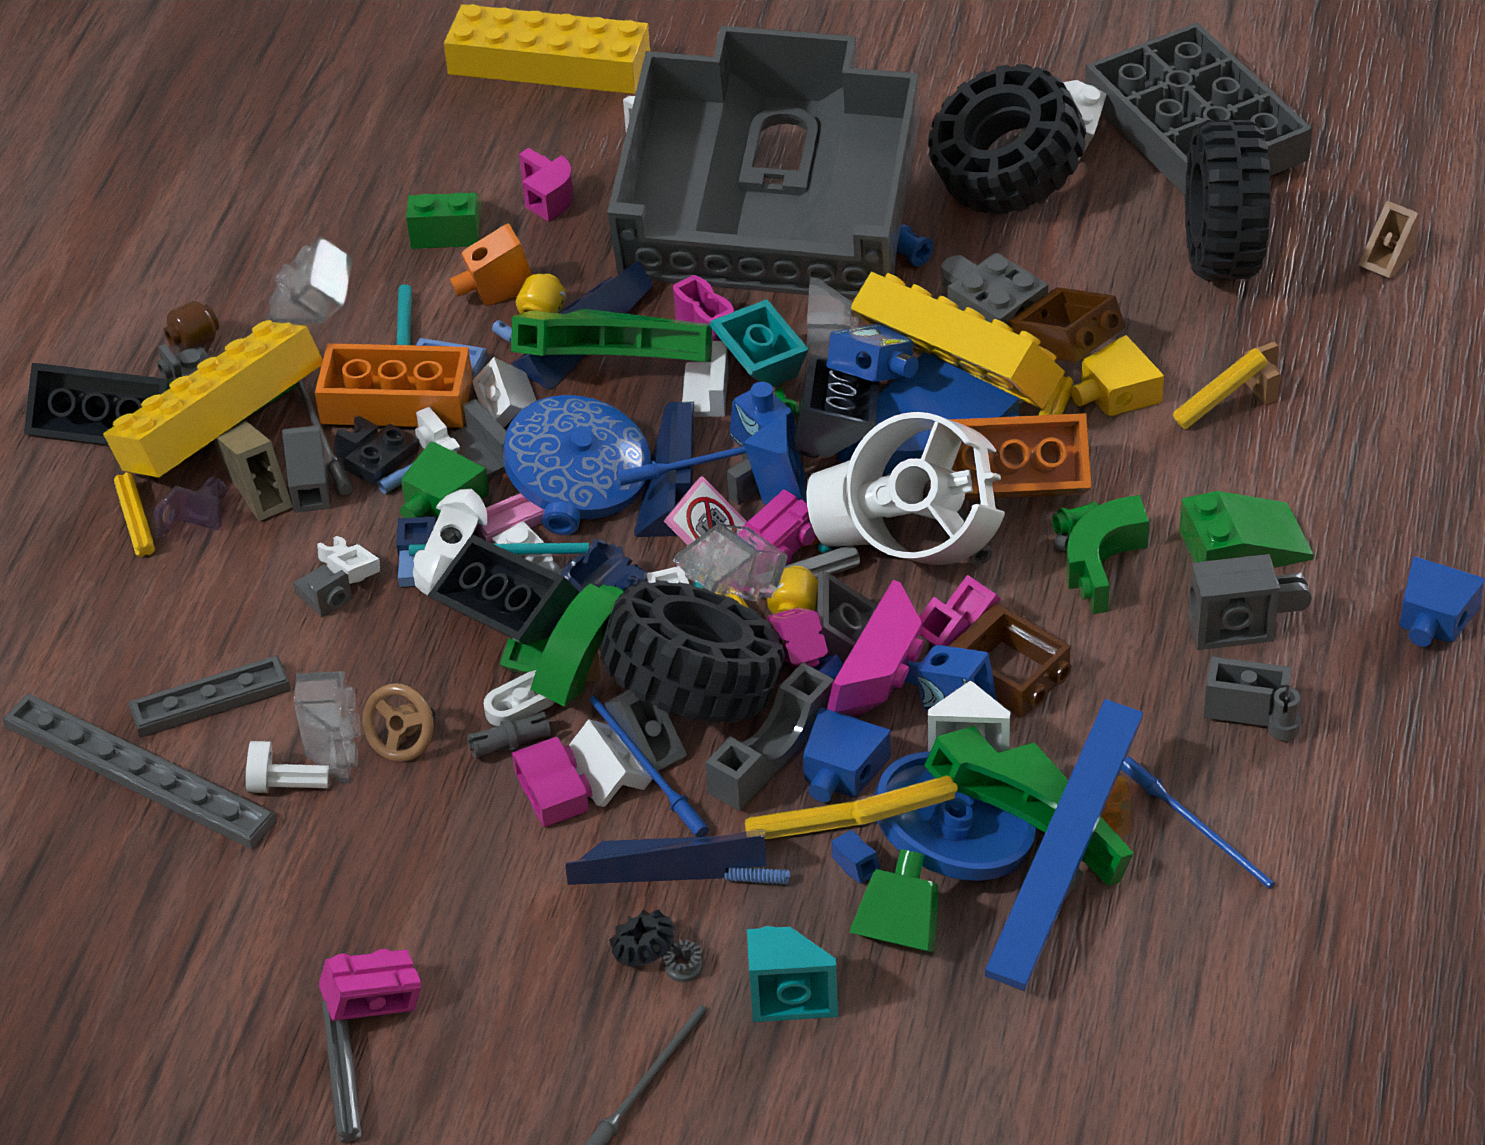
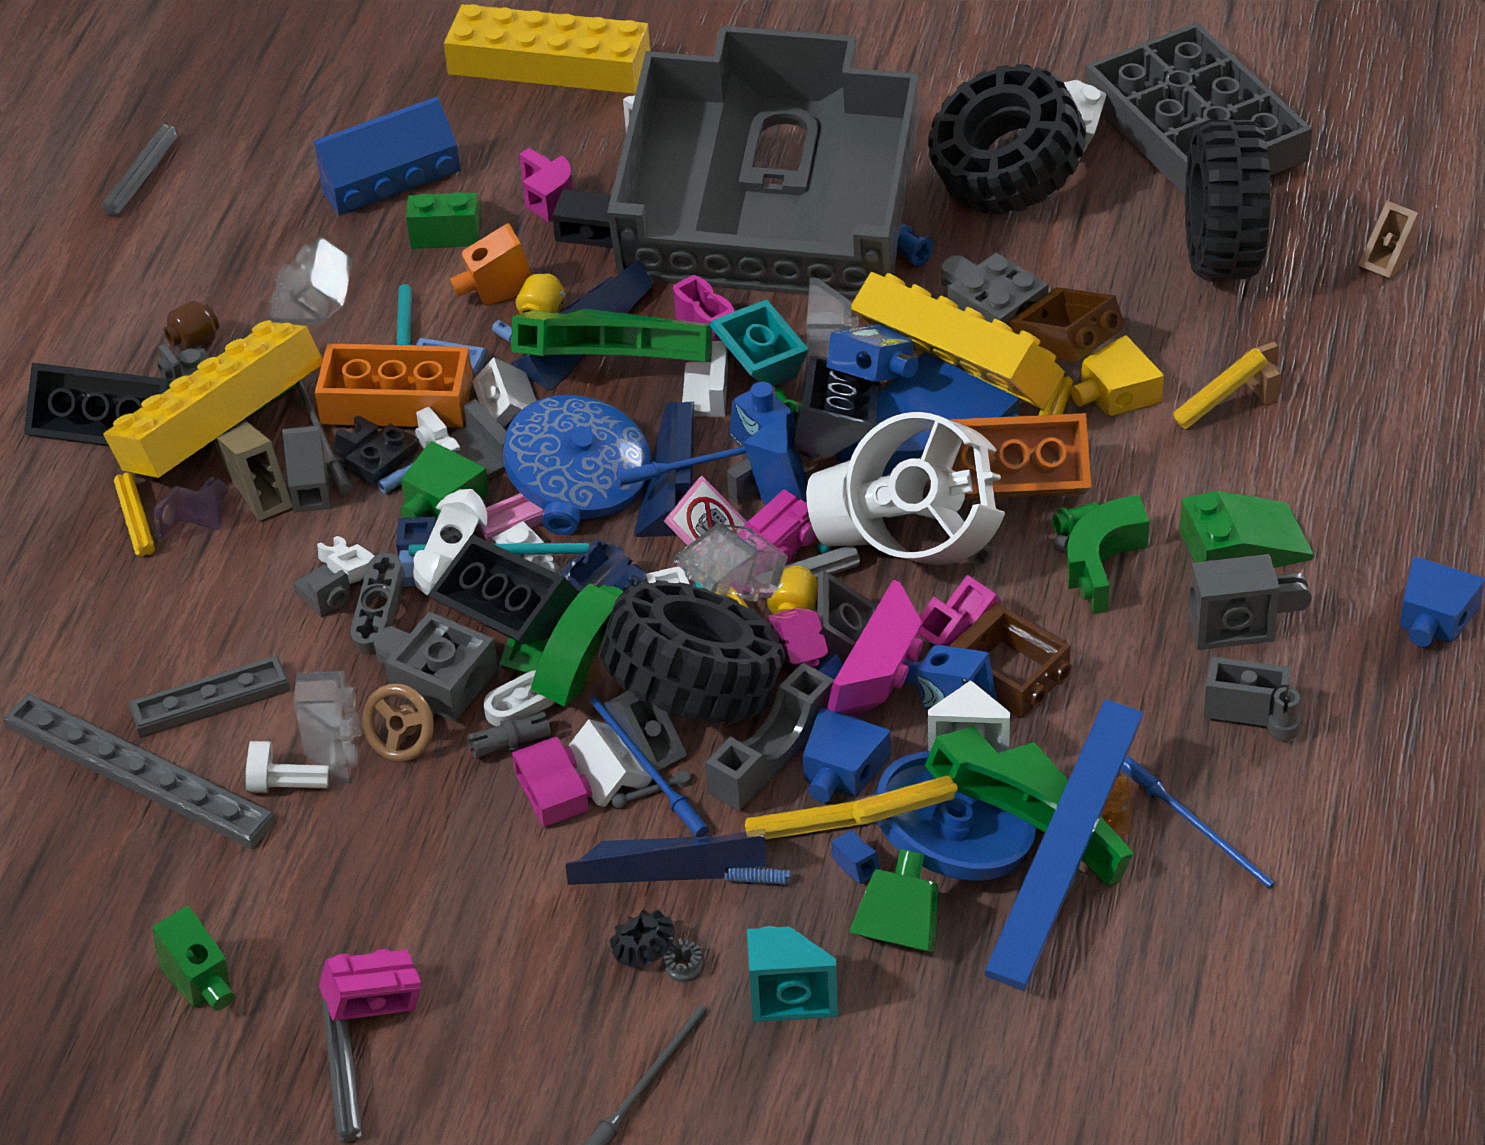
(139, 170): none -> dark grey axle
(192, 960): none -> green torso
(371, 589): none -> dark grey beam
(386, 156): none -> blue slope
(439, 661): none -> dark grey brick
(582, 218): none -> black brick
(681, 779): none -> dark grey hinge

